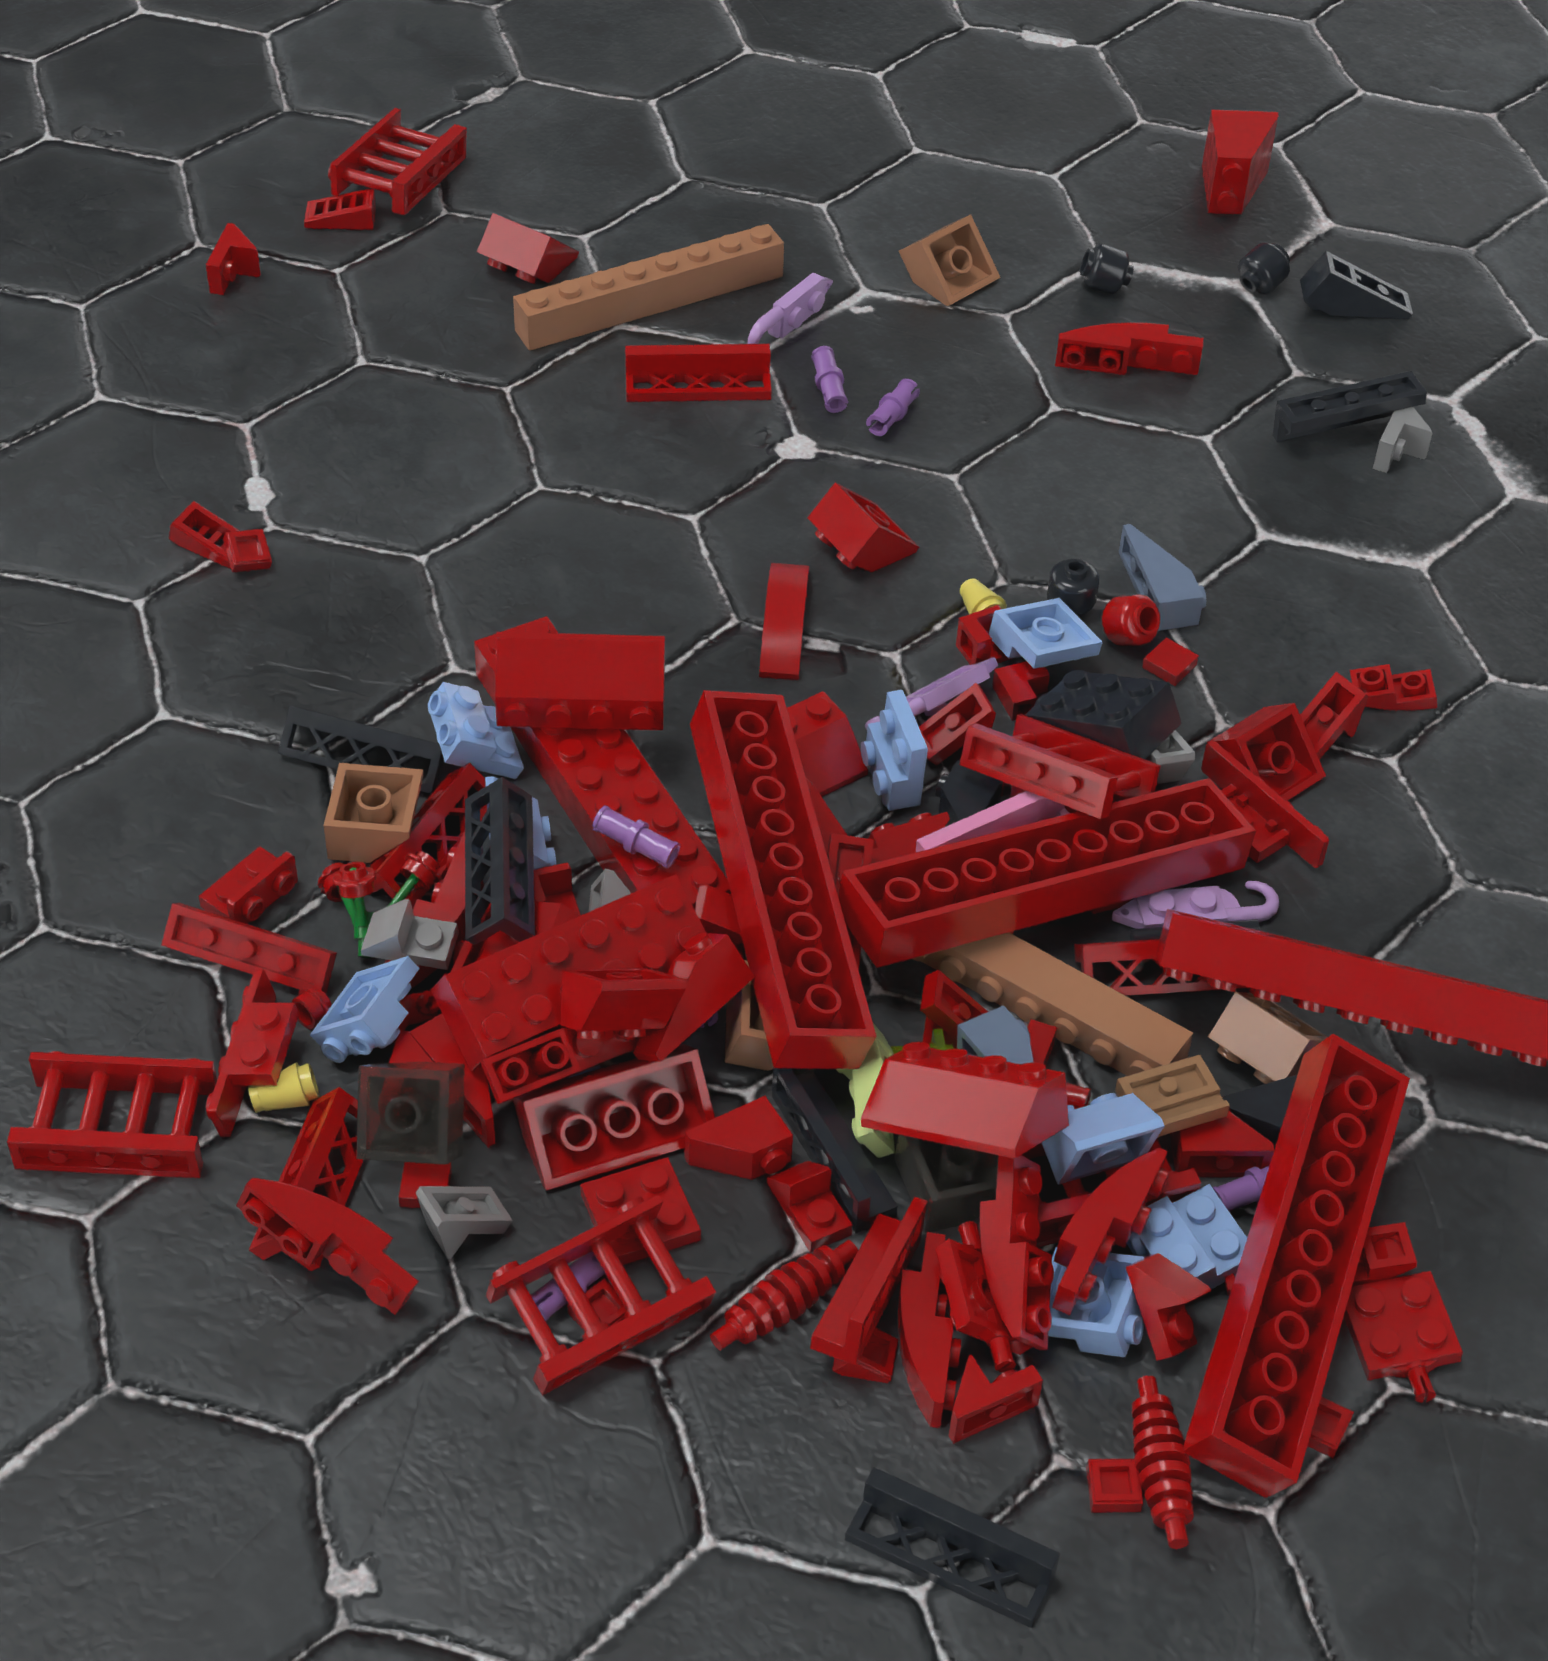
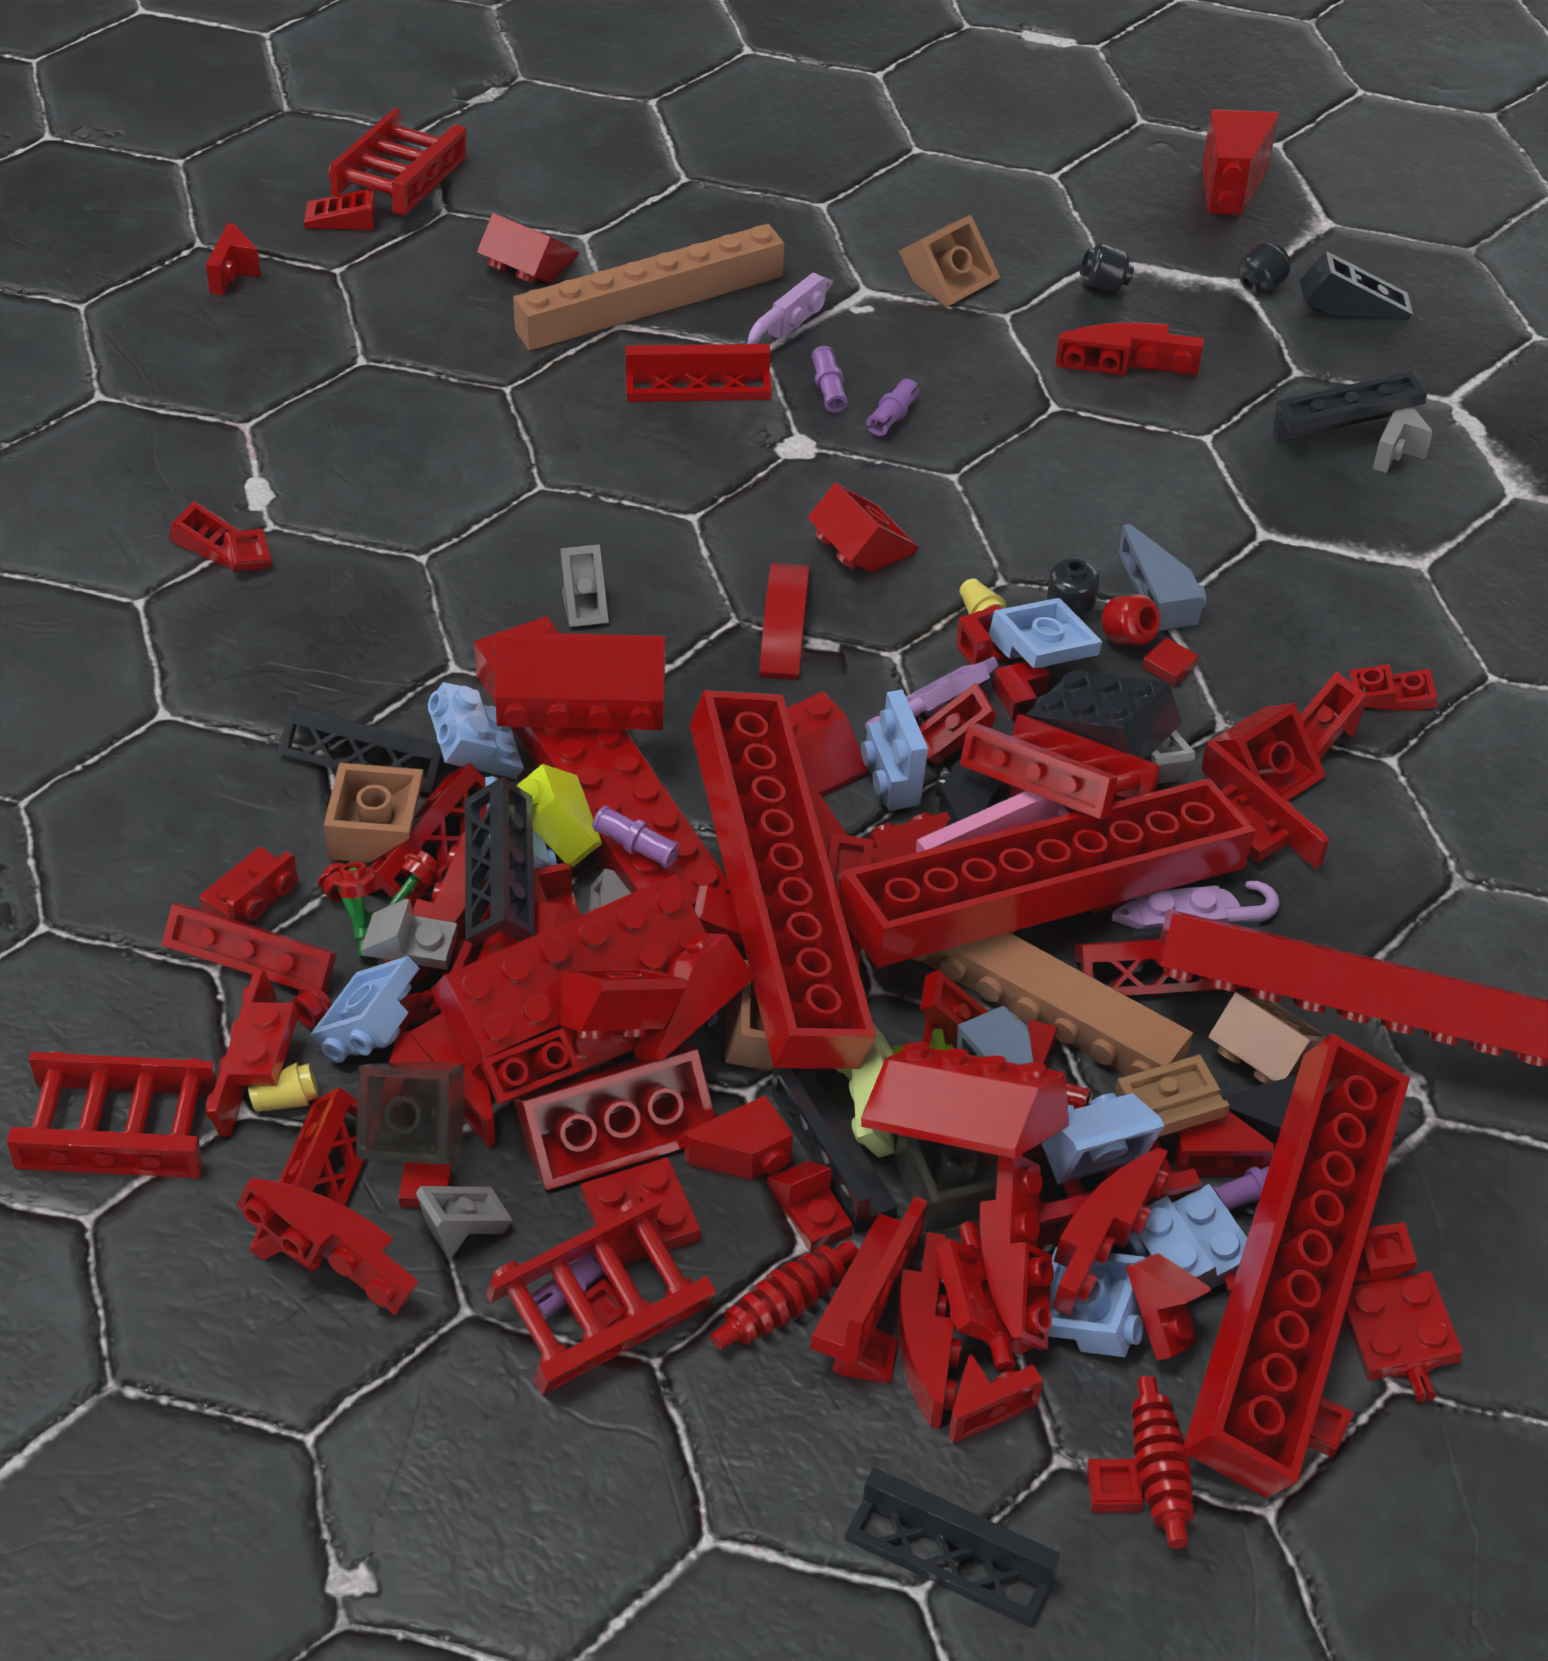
(561, 813): none -> neon yellow slope
(583, 585): none -> light grey slope

